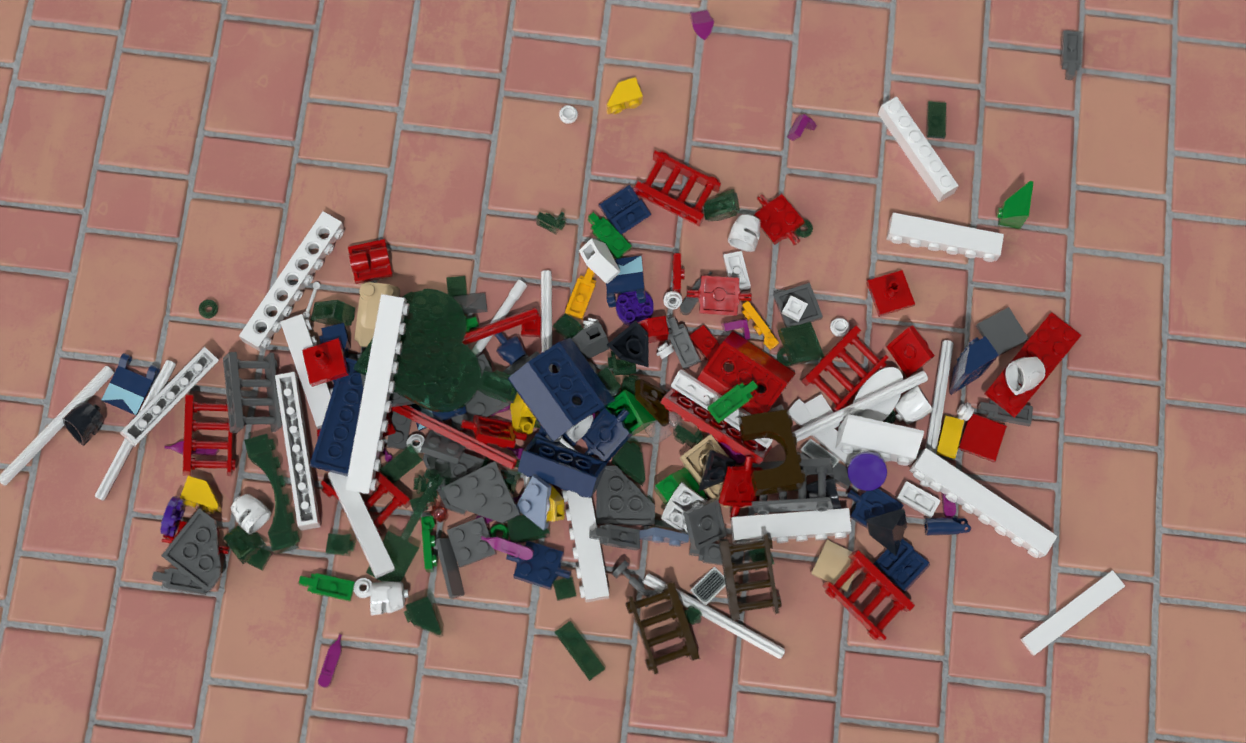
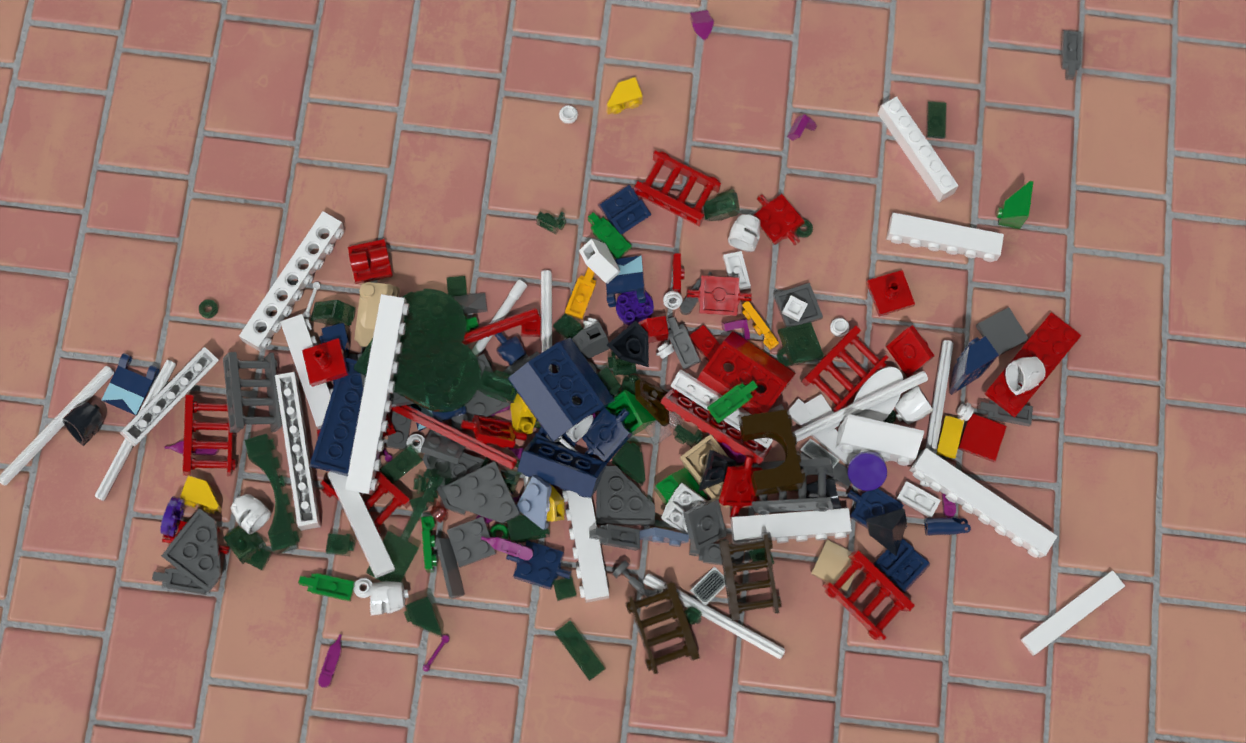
(445, 639): none -> magenta hinge

